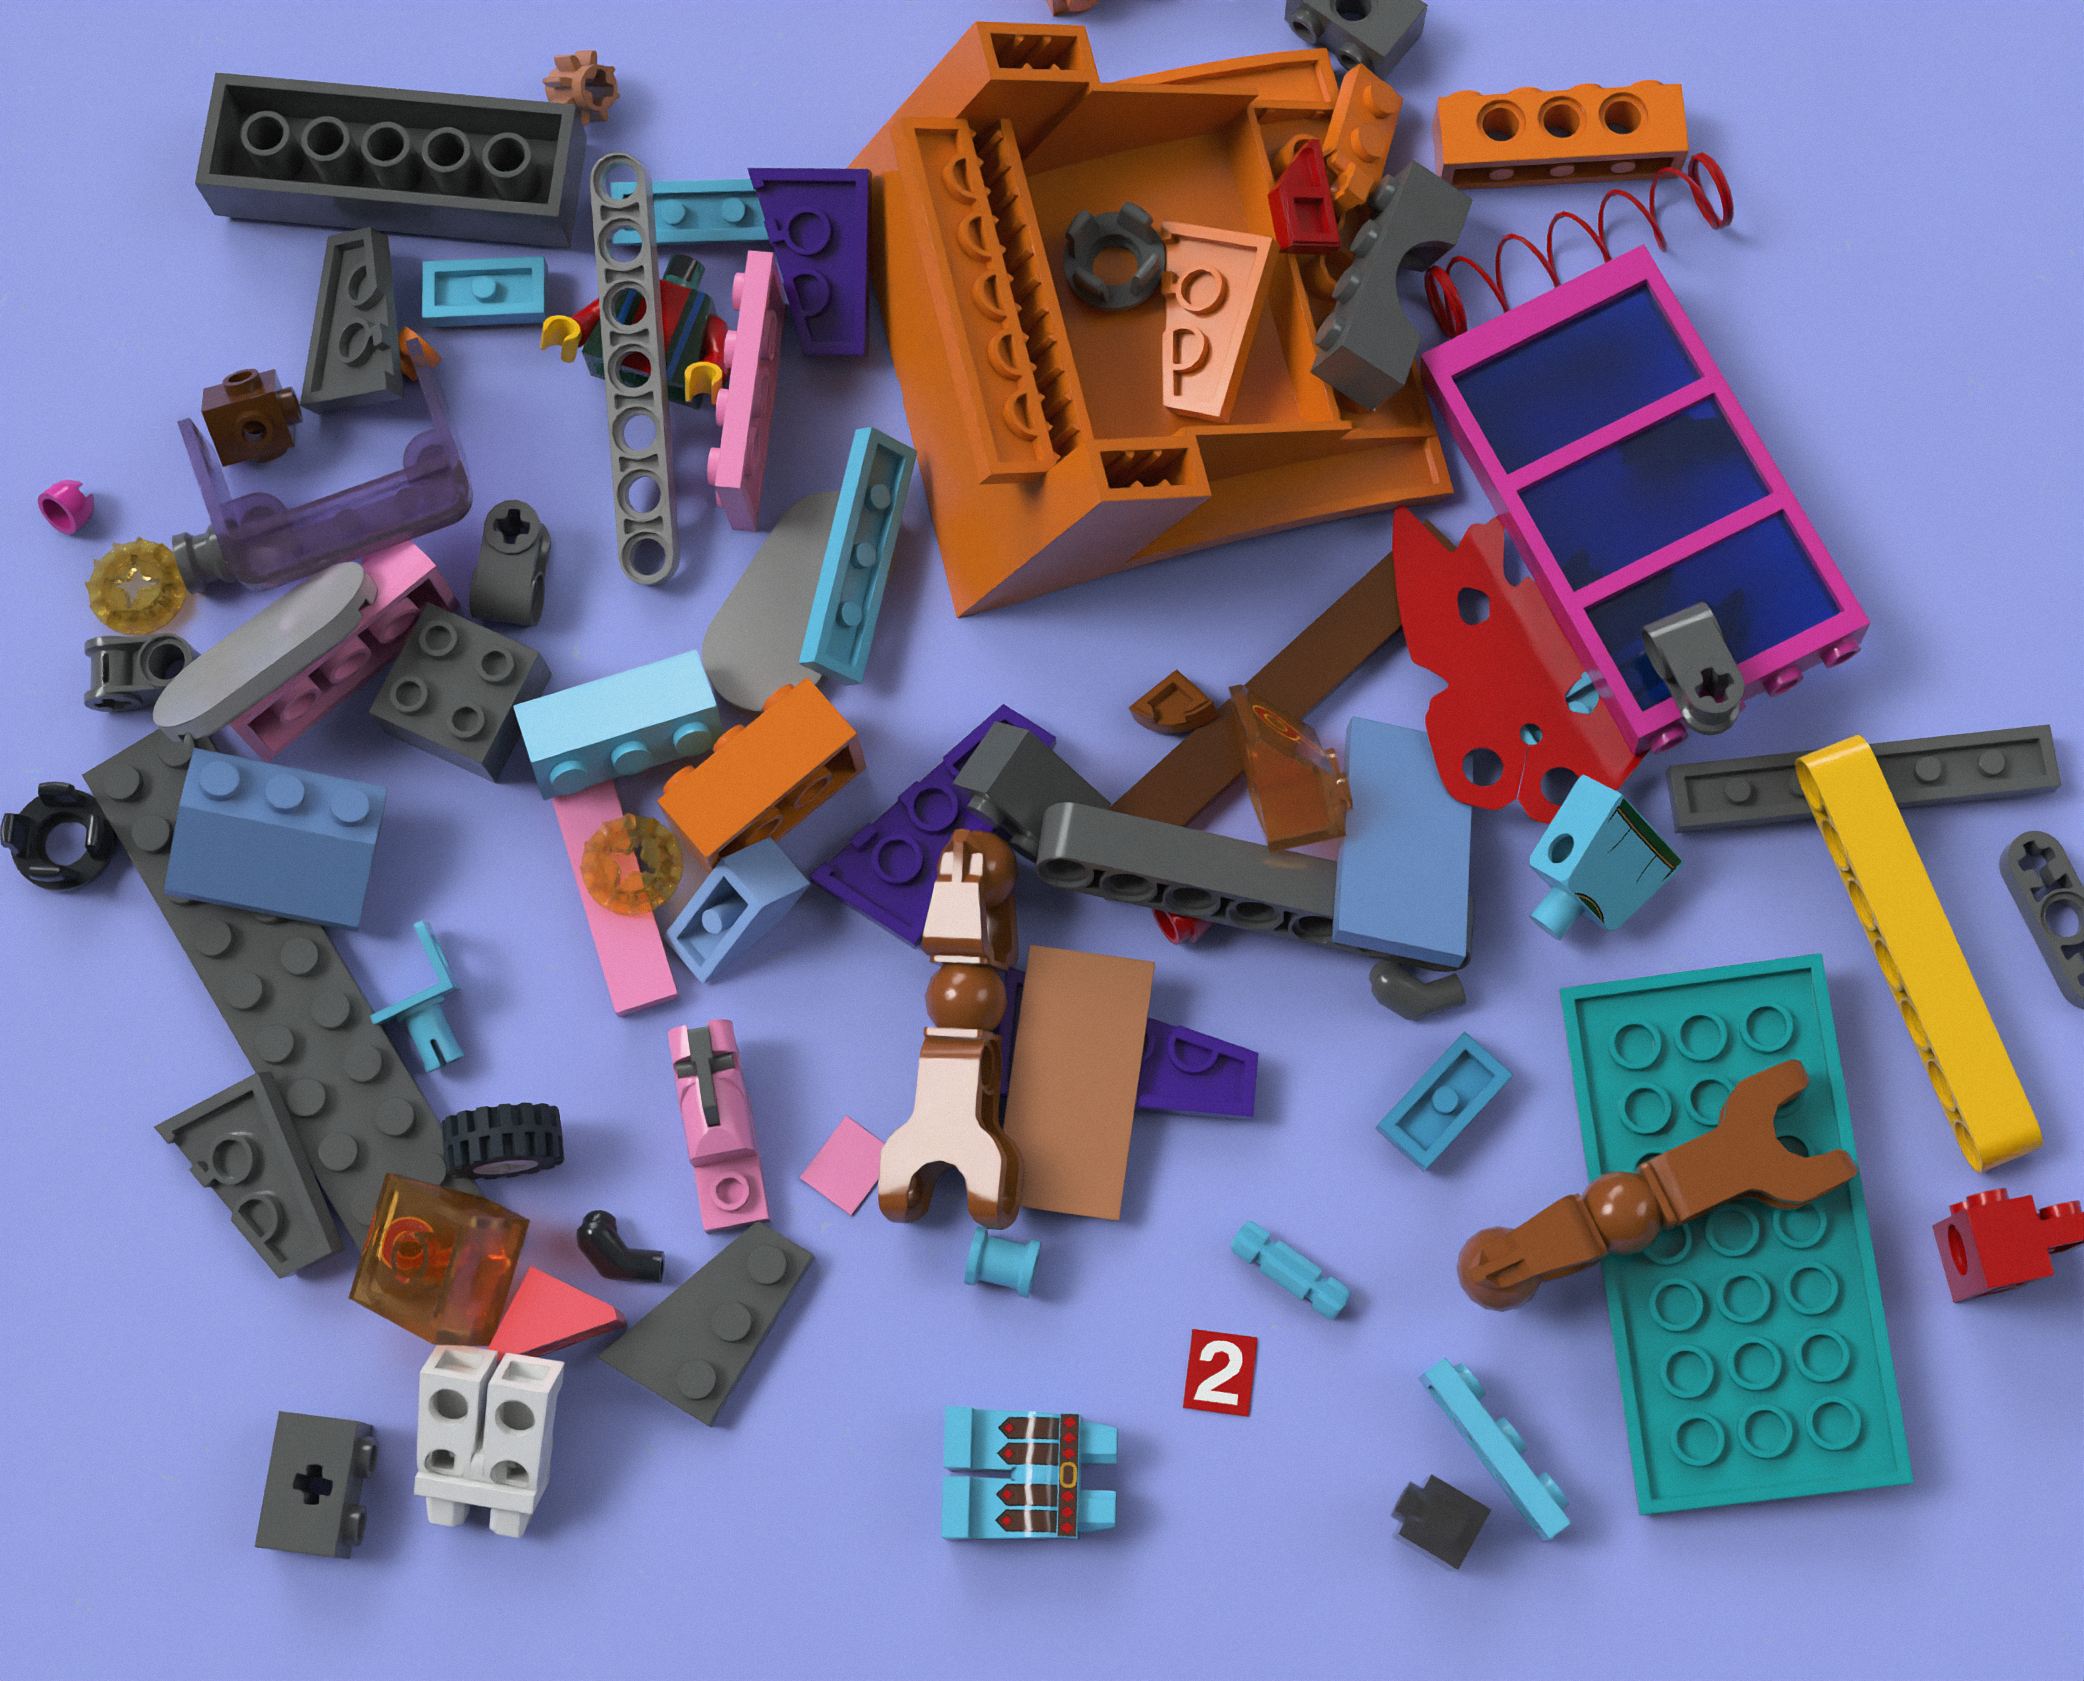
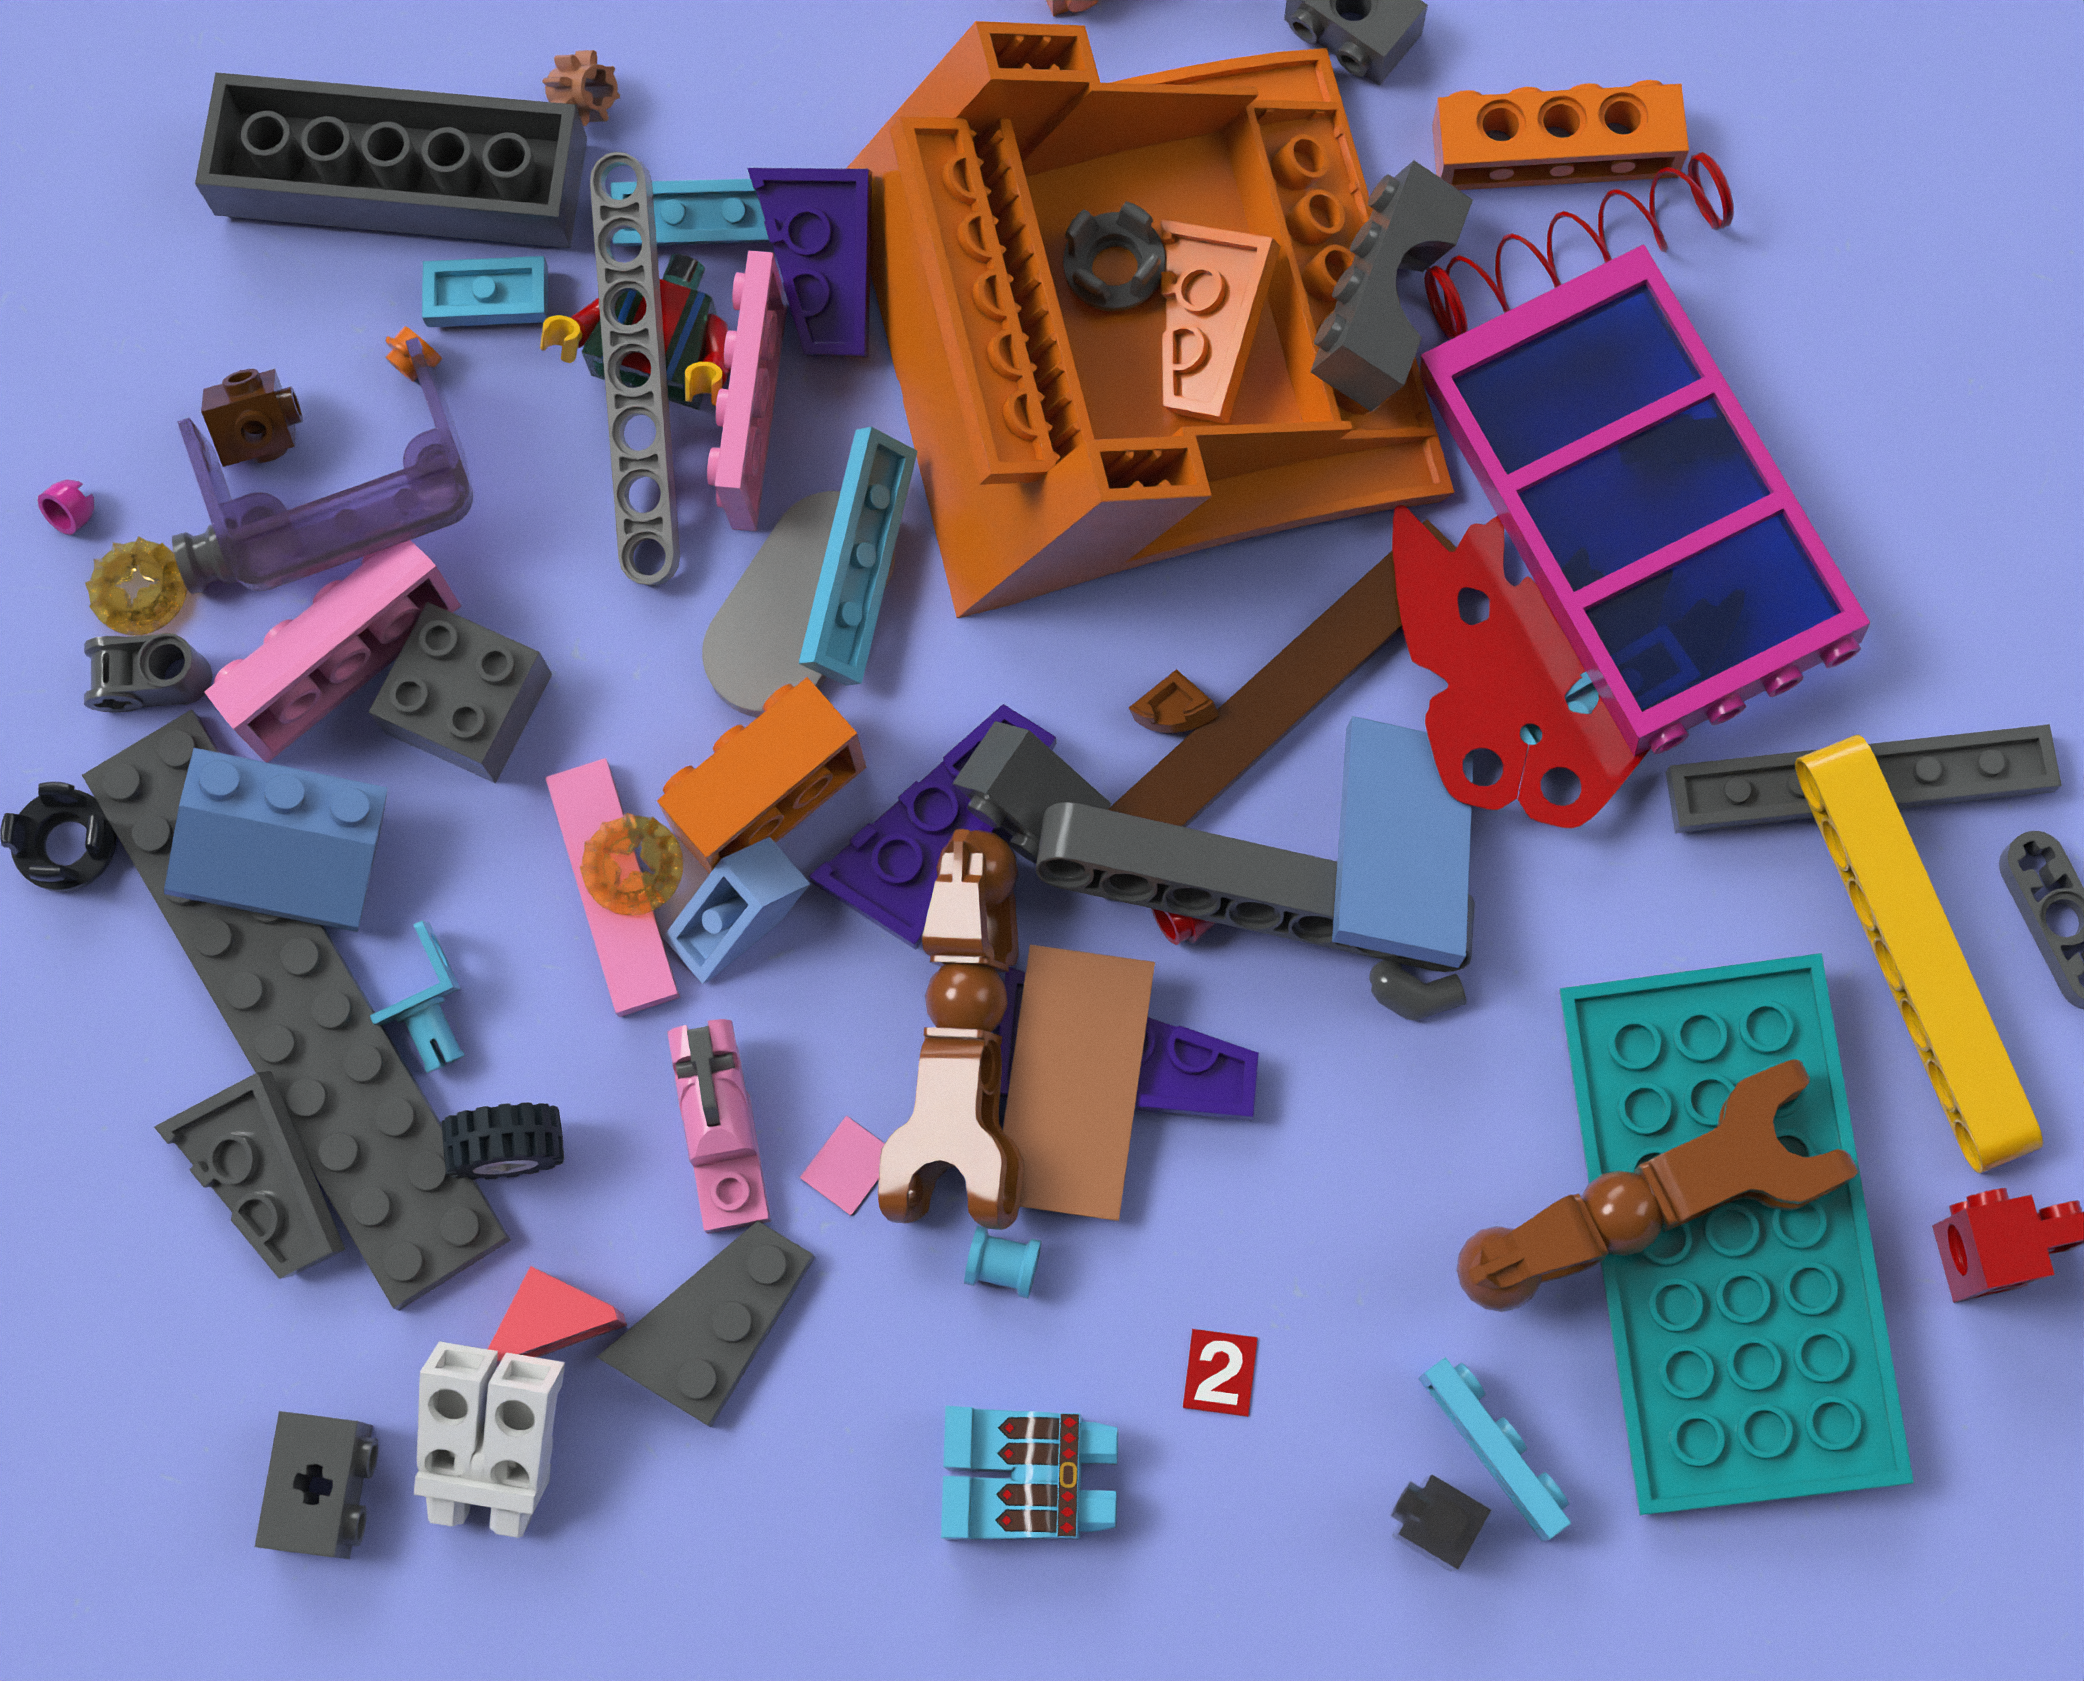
(264, 652): light grey tile -> none
(354, 327): dark grey wing -> none
(438, 1261): clear orange slope -> none
(508, 576): dark grey piece -> none
(611, 1257): black arm -> none
(619, 725): medium azure brick -> none
(1288, 774): clear orange slope -> none
(1290, 1270): medium azure axle -> none
(1304, 205): red tile -> none
(1359, 137): orange hinge -> none
(1444, 1101): dark azure plate -> none
(1598, 861): medium azure torso -> none
(1693, 658): dark grey piece -> none

